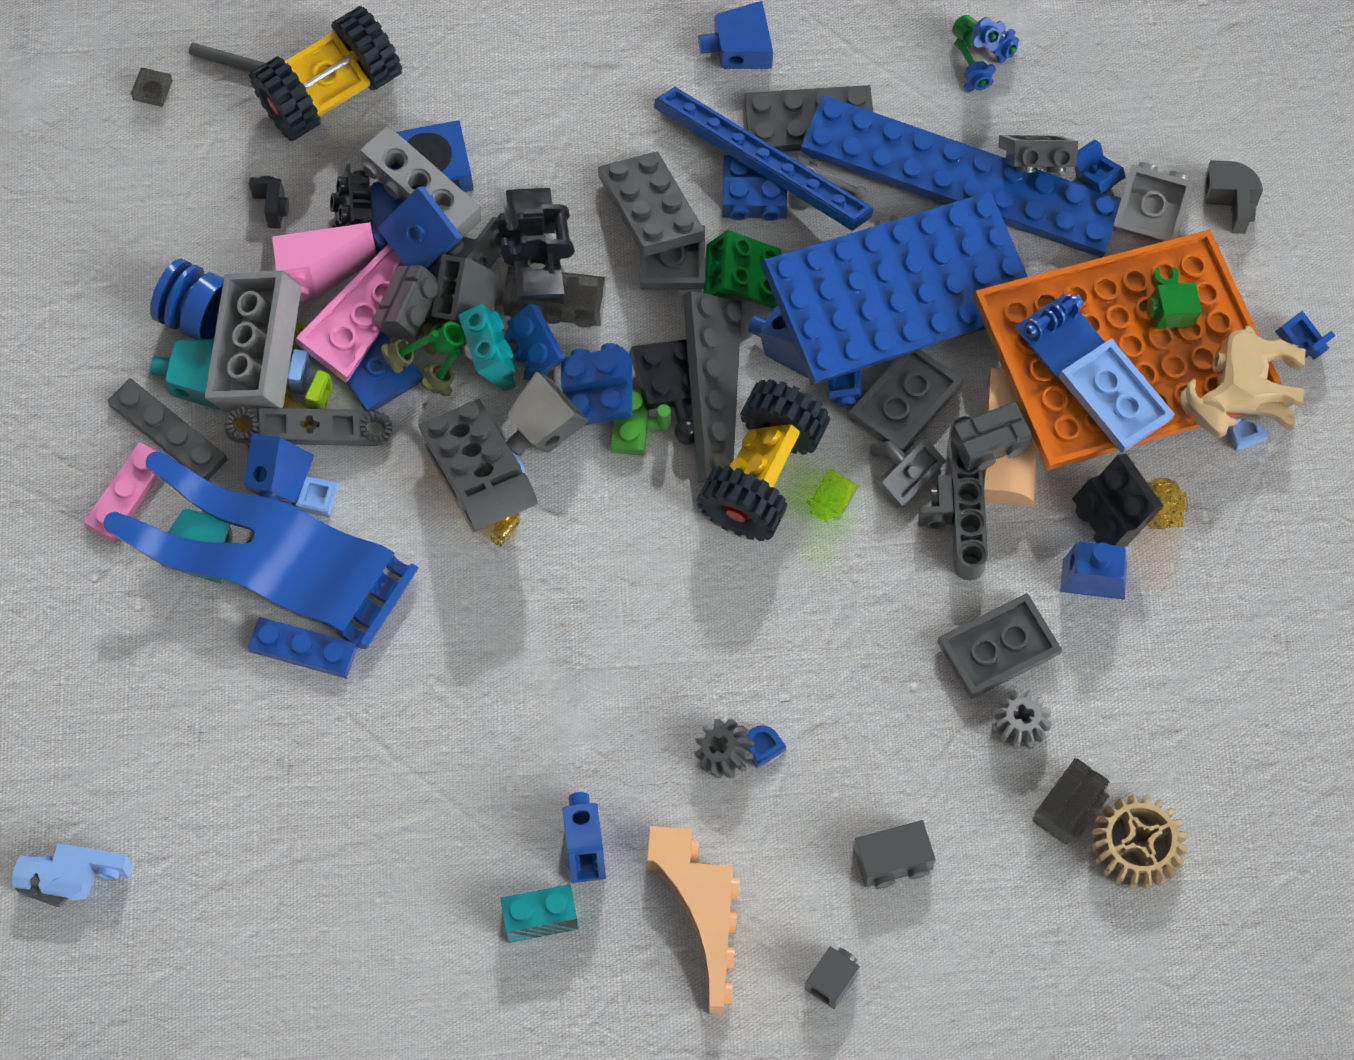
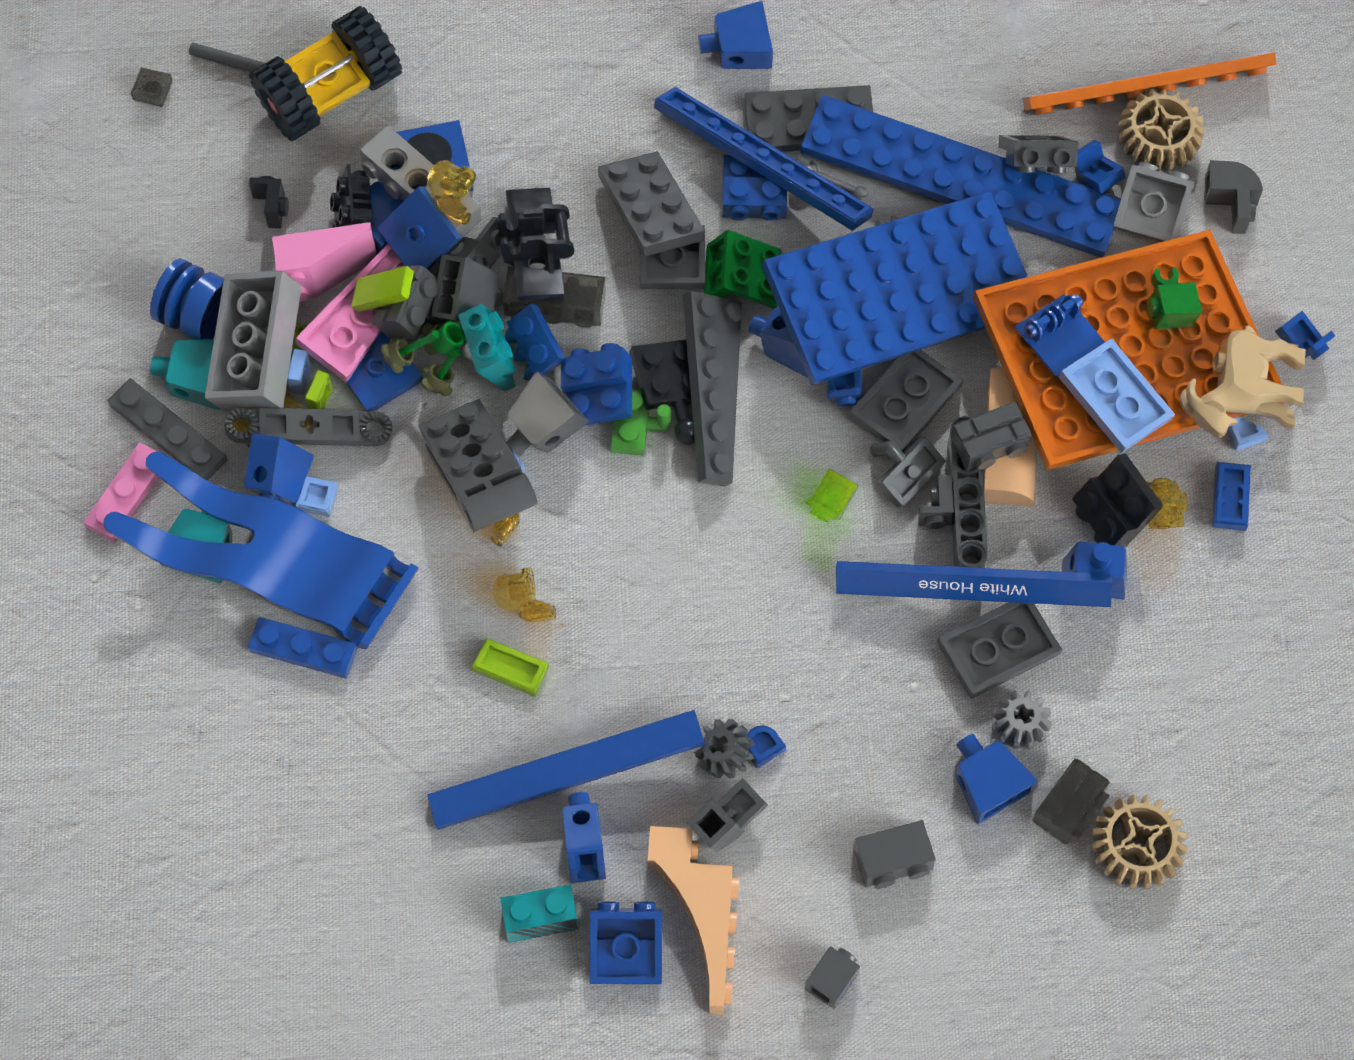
(68, 874): light blue plate -> none
(382, 289): none -> lime tile
(452, 186): none -> clear yellow piece
(510, 667): none -> lime tile
(519, 593): none -> clear yellow piece
(566, 769): none -> blue tile
(625, 944): none -> blue plate
(725, 820): none -> dark grey brick
(743, 493): black plate -> none
(974, 584): none -> blue tile
(985, 34): blue plant -> none
(991, 777): none -> blue torso
(1134, 86): none -> orange plate
(1153, 138): none -> tan gear
(1231, 496): none -> blue plate

